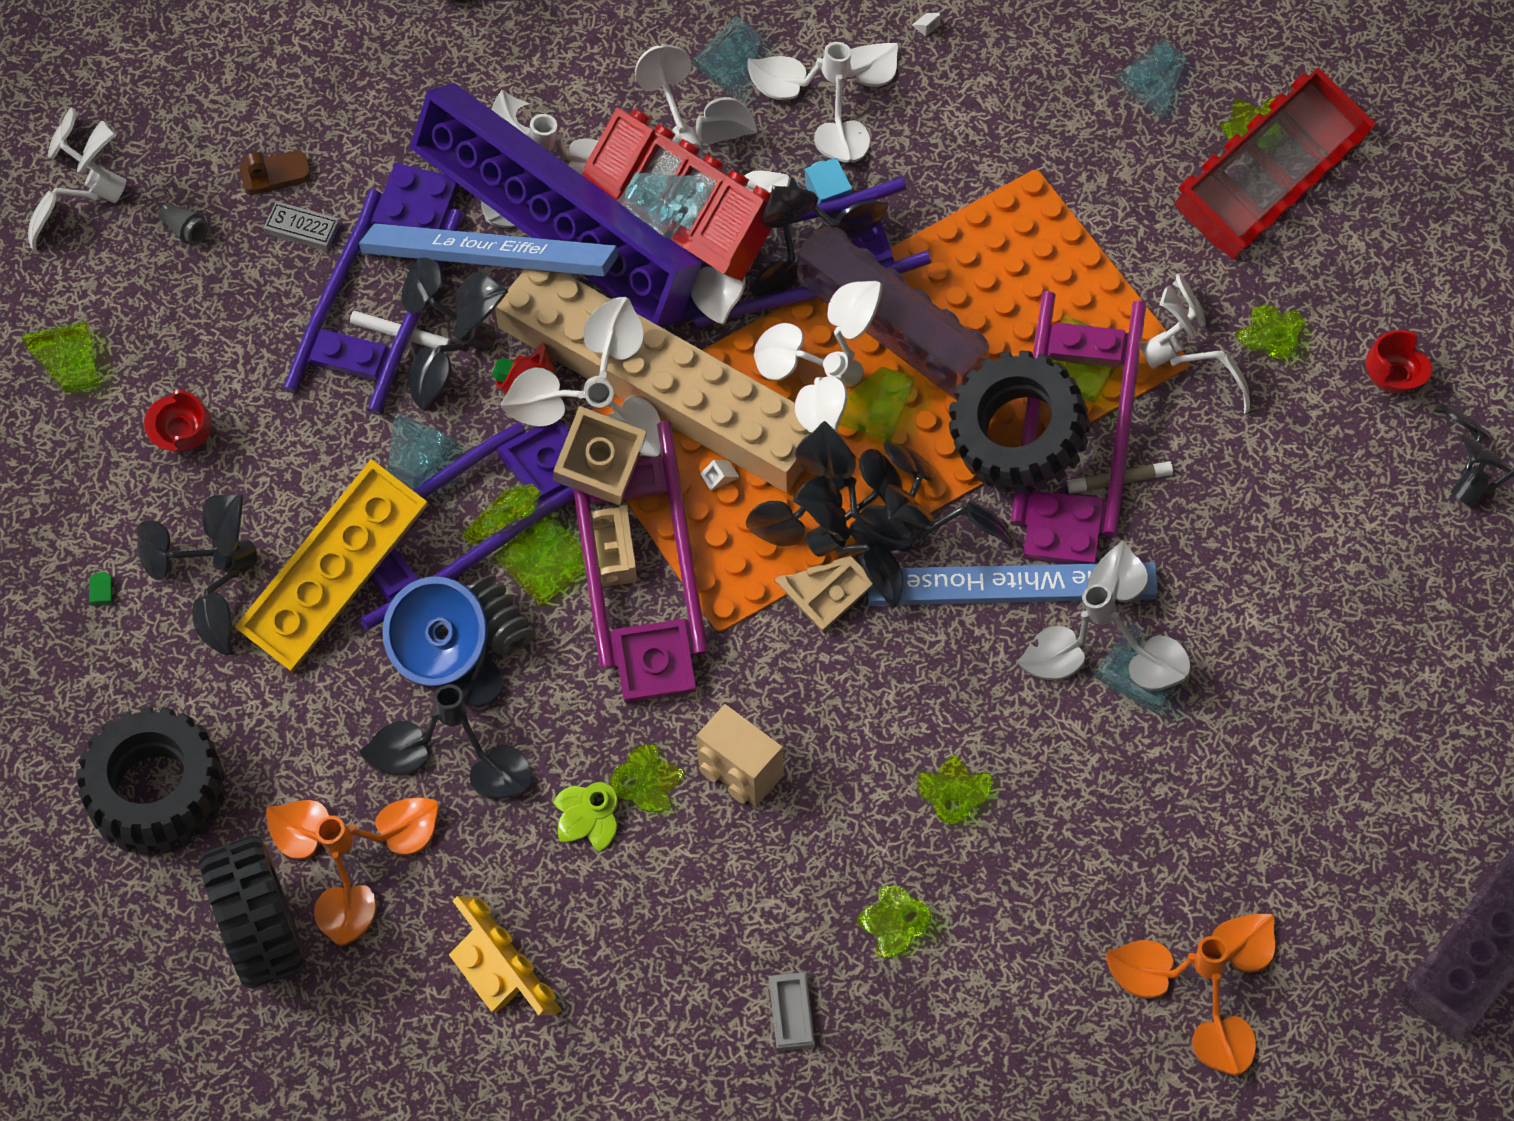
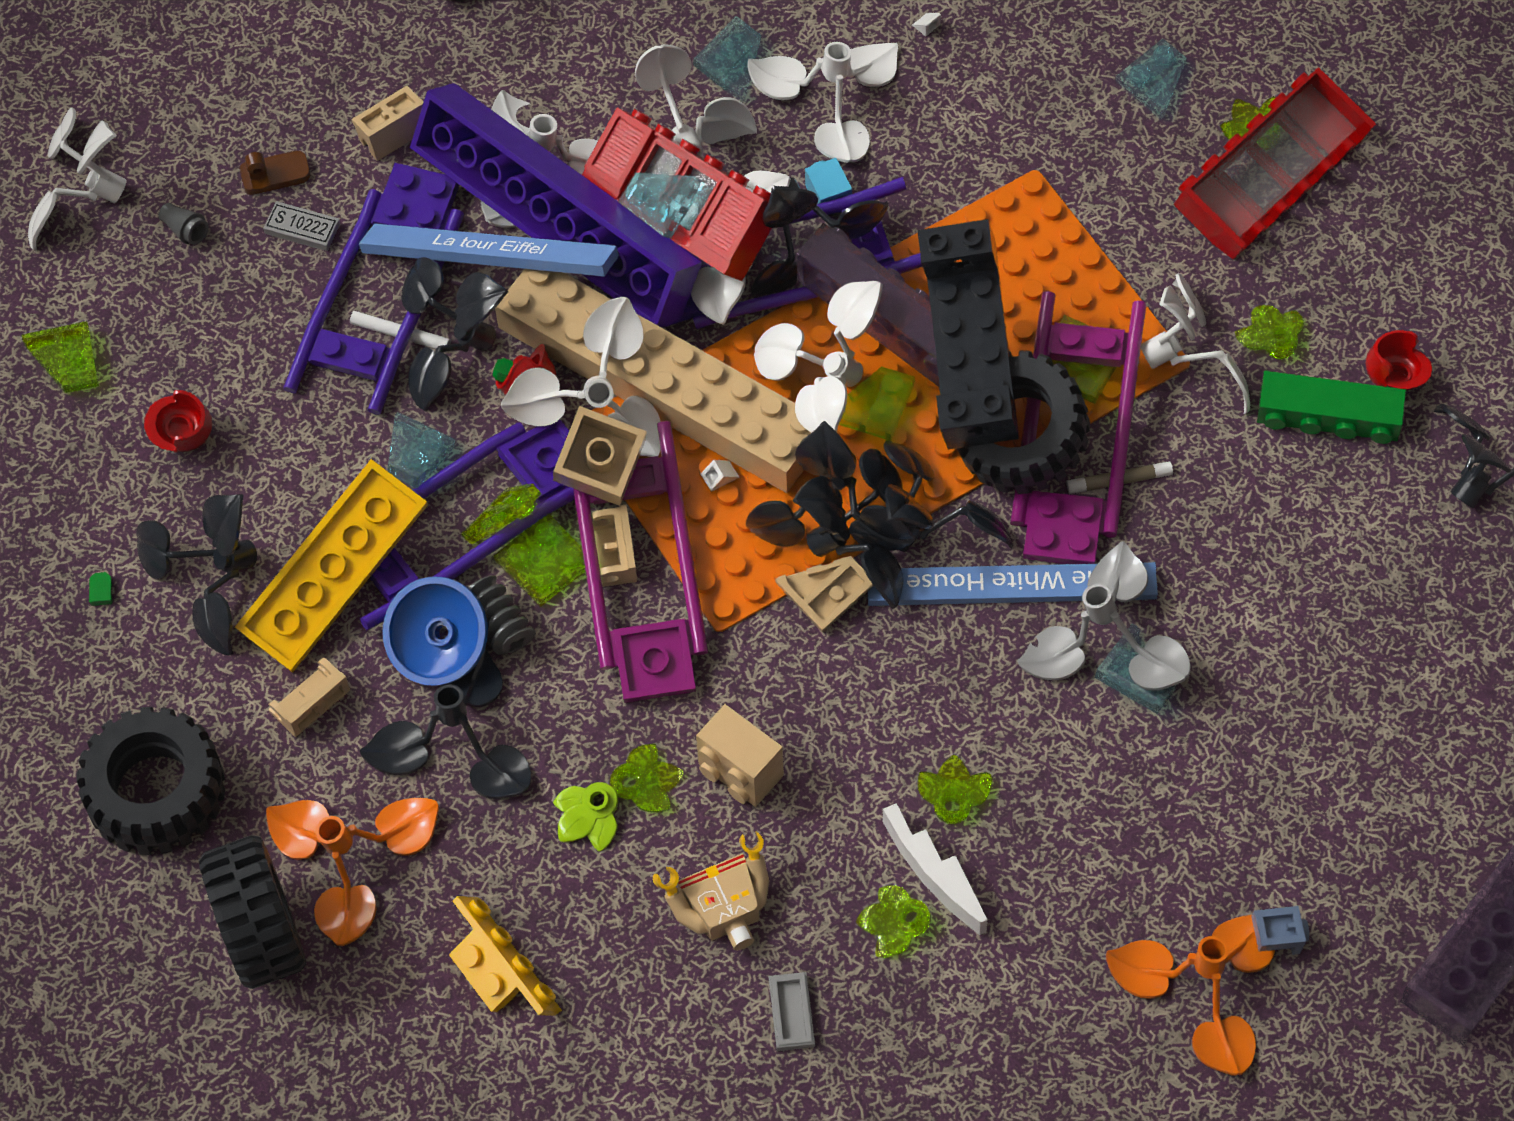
(310, 698): none -> tan hinge
(389, 122): none -> tan hinge
(721, 897): none -> tan torso
(943, 877): none -> white slope
(969, 334): none -> black plate
(1280, 929): none -> sand blue bracket
(1331, 407): none -> green brick

